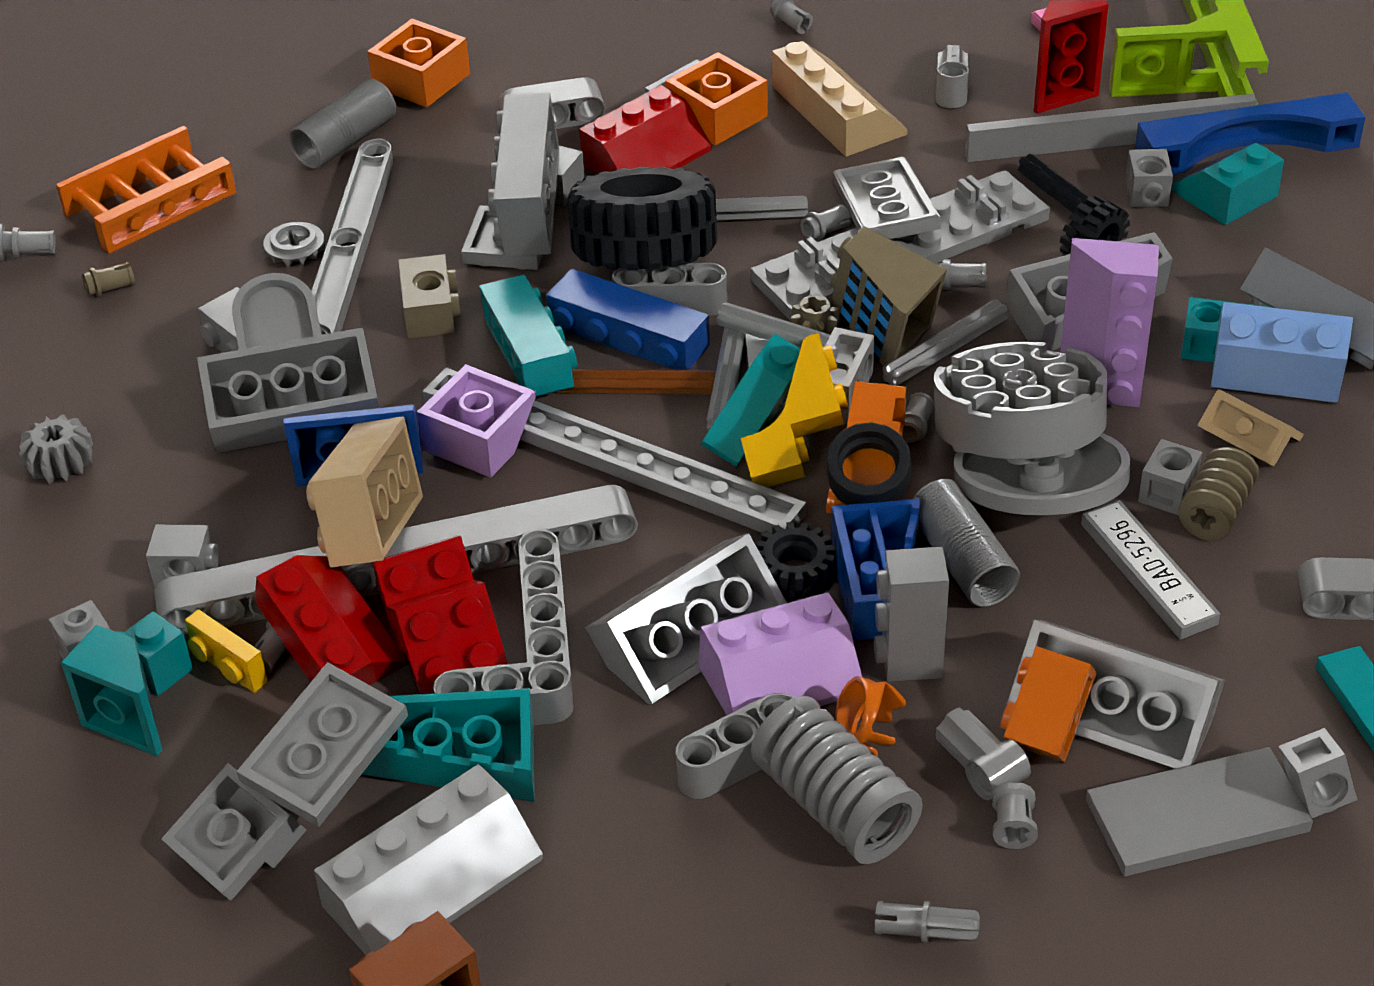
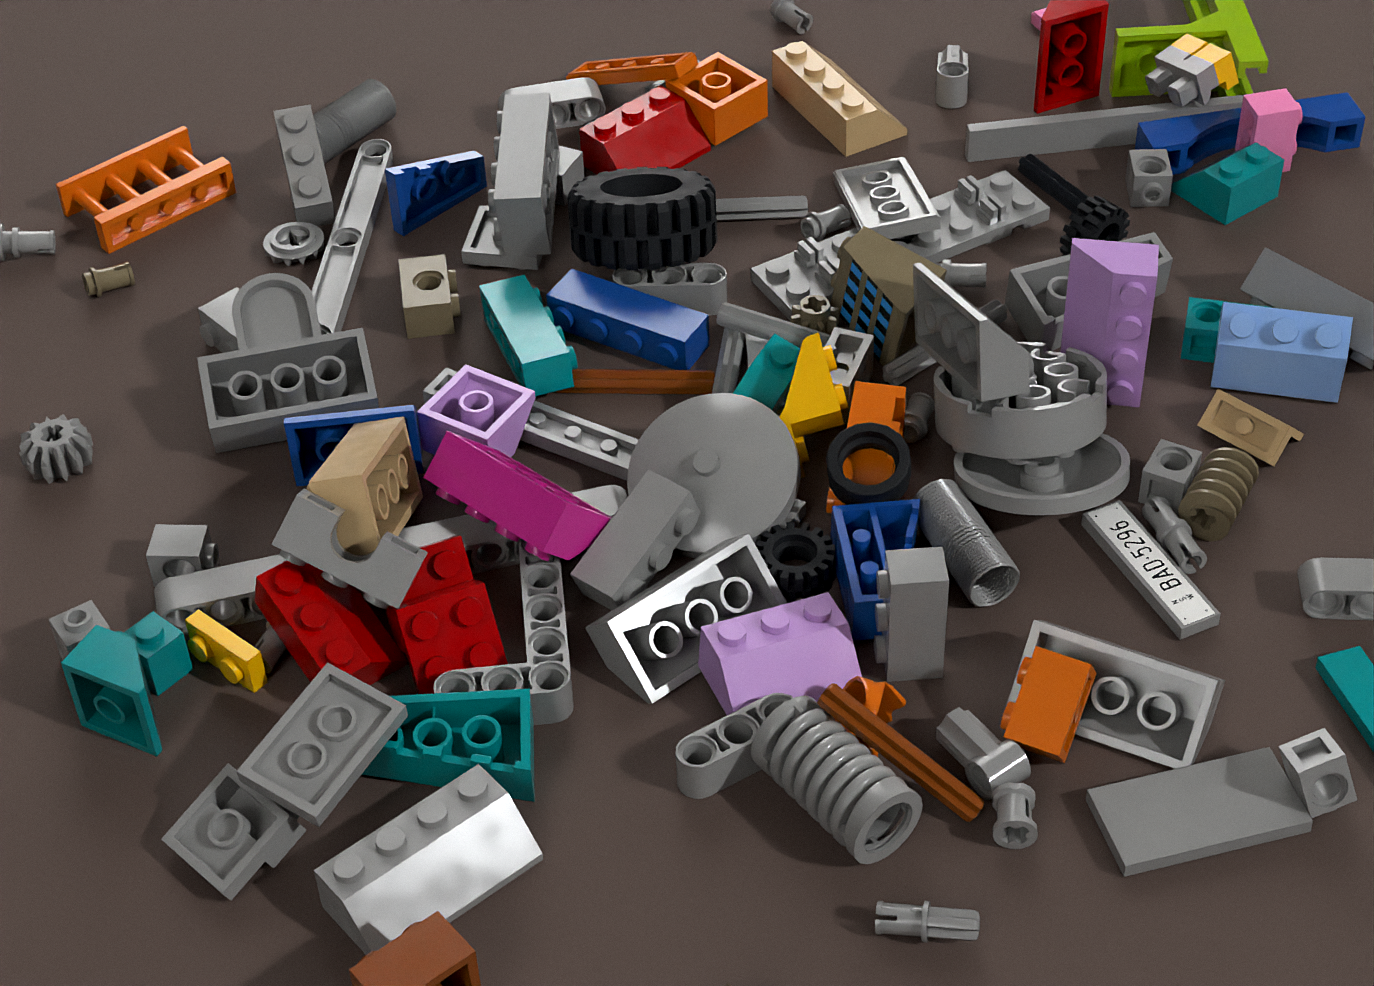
(304, 165): none -> light grey arch
(311, 537): none -> light grey arch
(419, 62): orange brick -> none
(432, 187): none -> blue wing
(514, 498): none -> dark pink slope
(636, 68): none -> orange tile
(636, 541): none -> light grey brick
(732, 461): none -> light grey dish
(901, 752): none -> dark orange axle
(967, 341): none -> light grey slope
(1174, 535): none -> light grey pin
(1191, 71): none -> light grey hips
(1272, 122): none -> bright pink brick

